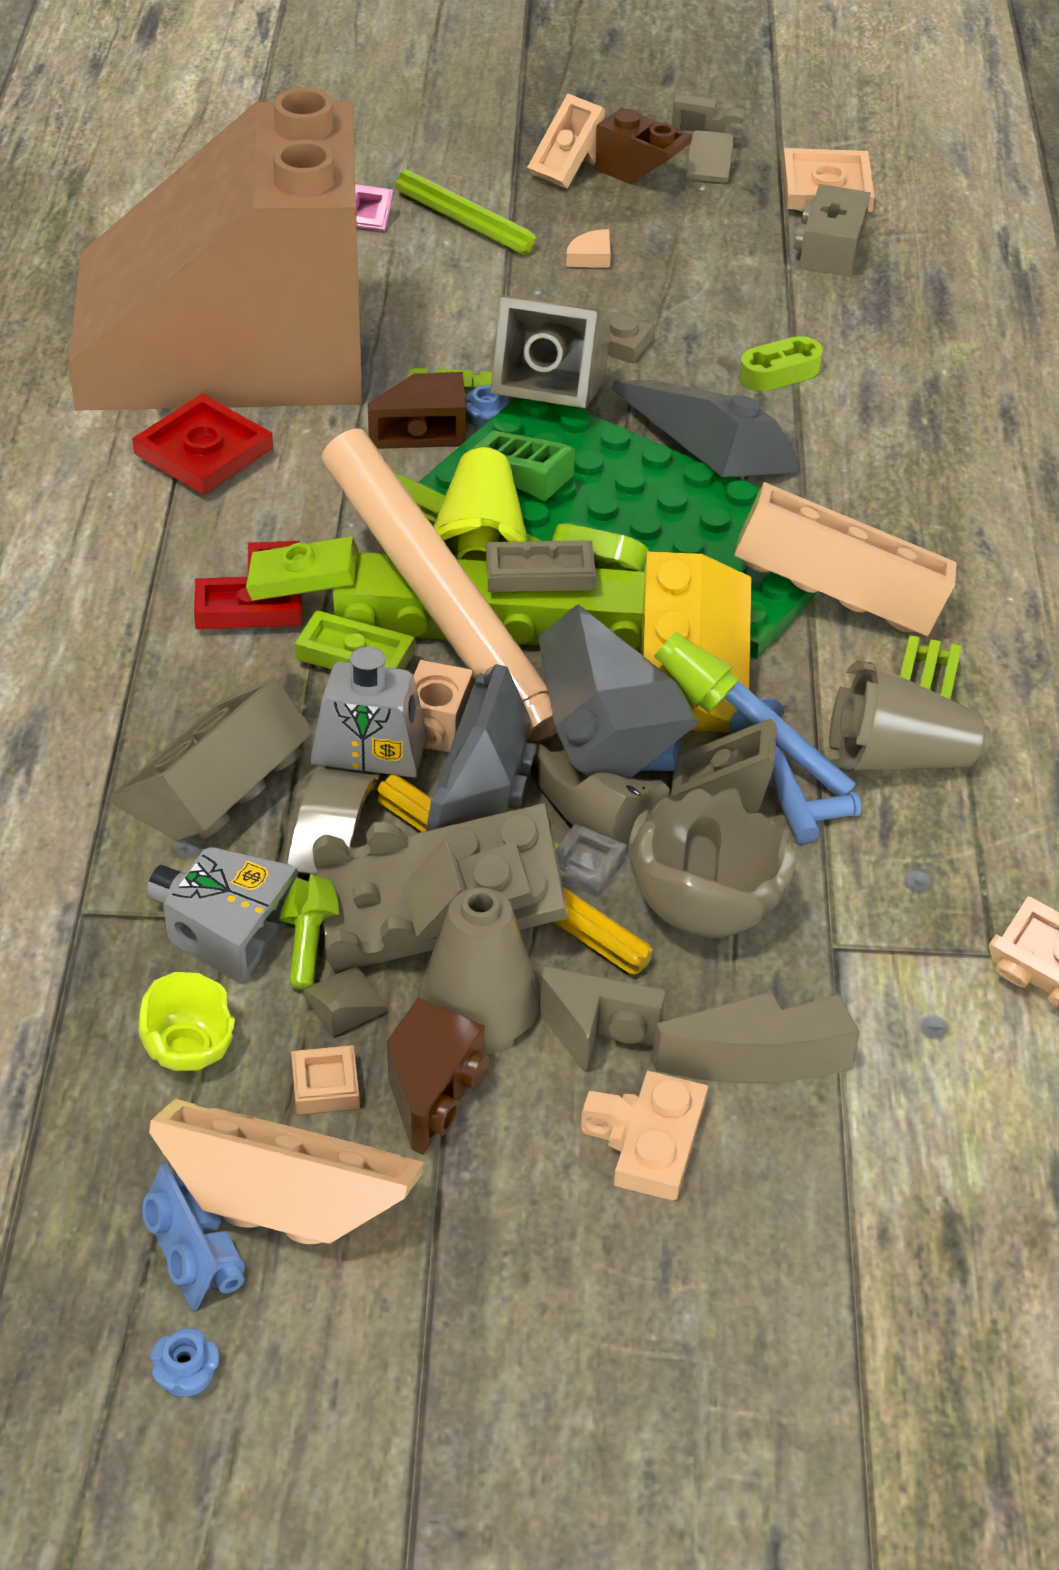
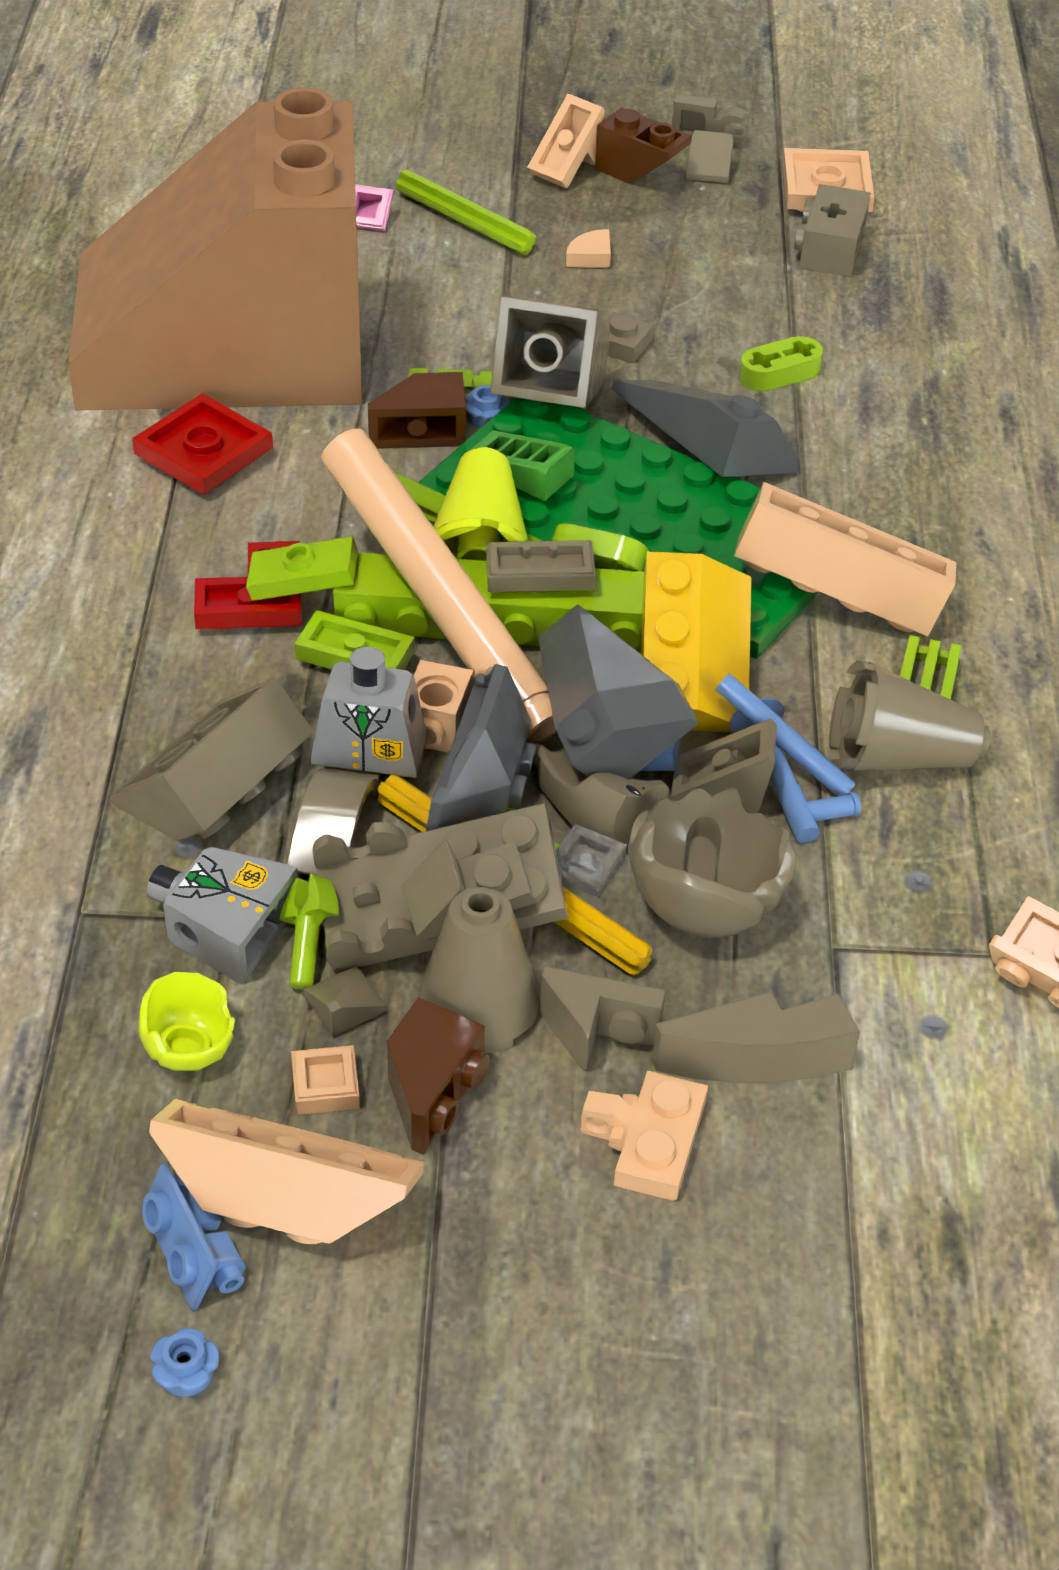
(699, 673): lime cone -> none

